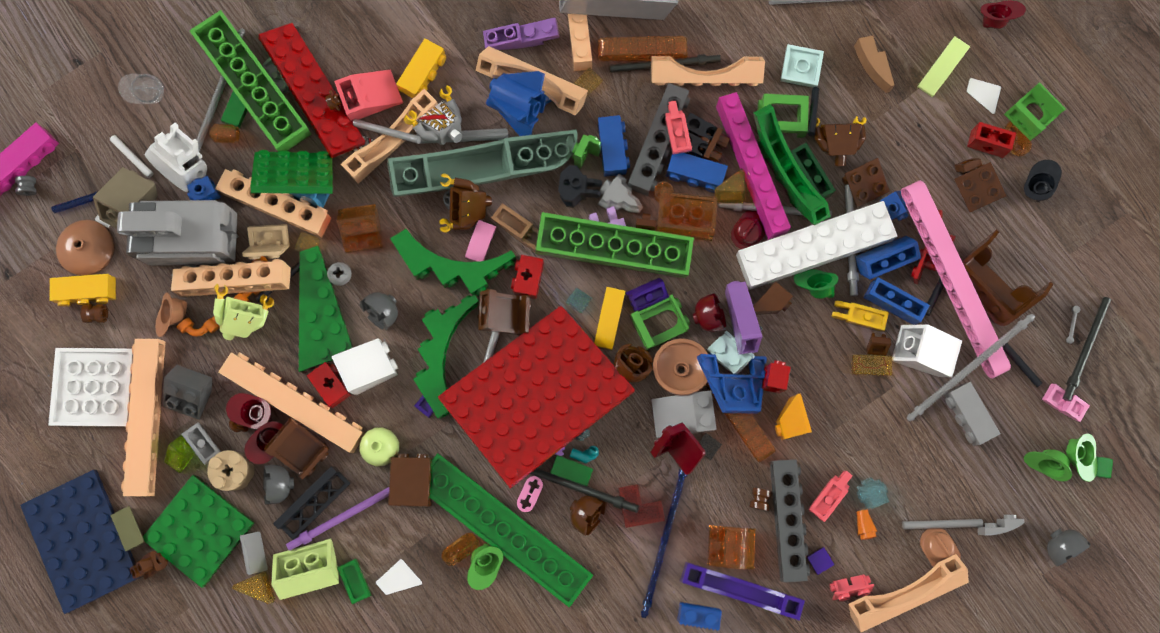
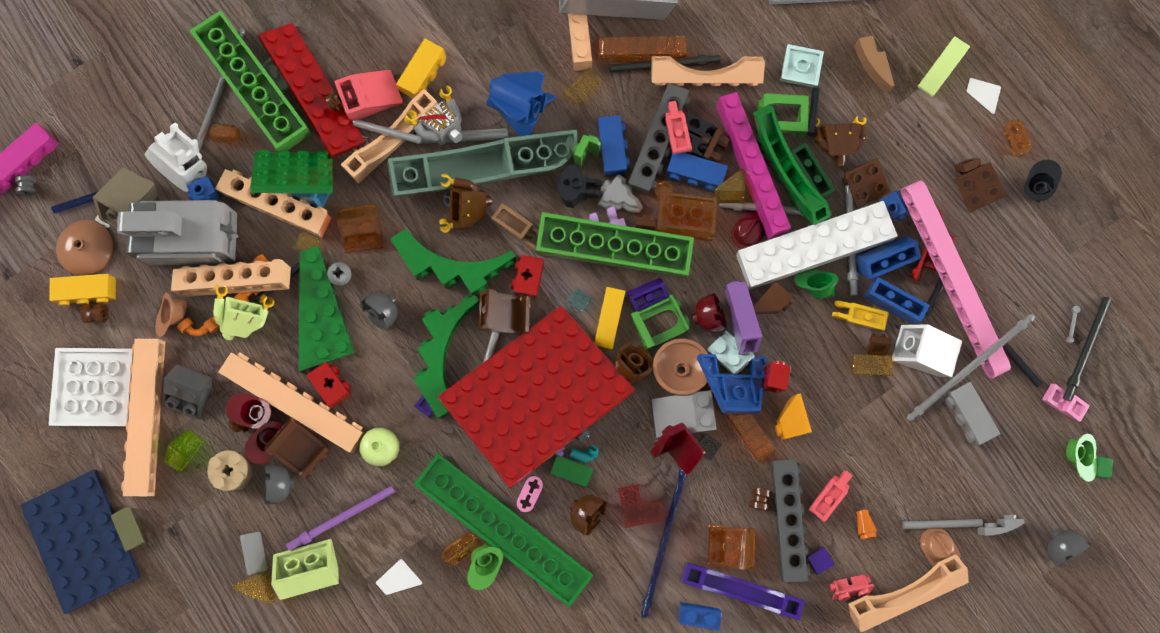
(131, 156): white bar -> none
(141, 88): clear piece -> none
(149, 565): reddish brown hips -> none
(198, 531): green plate -> none
(201, 443): light grey slope -> none
(234, 111): green tile -> none
(267, 241): tan bracket -> none
(304, 500): black fence -> none
(354, 581): green tile -> none
(365, 366): white slope -> none
(410, 480): reddish brown panel -> none
(480, 241): bright pink slope -> none
(522, 36): medium lavender slope -> none
(563, 93): light nougat arch -> none
(618, 501): pearl dark grey bar -> none
(872, 493): clear light blue brick -> none
(991, 139): red brick -> none
(997, 298): reddish brown windscreen -> none
(1000, 13): dark red piece -> none
(1025, 120): bright green panel -> none
(1051, 463): bright green piece -> none

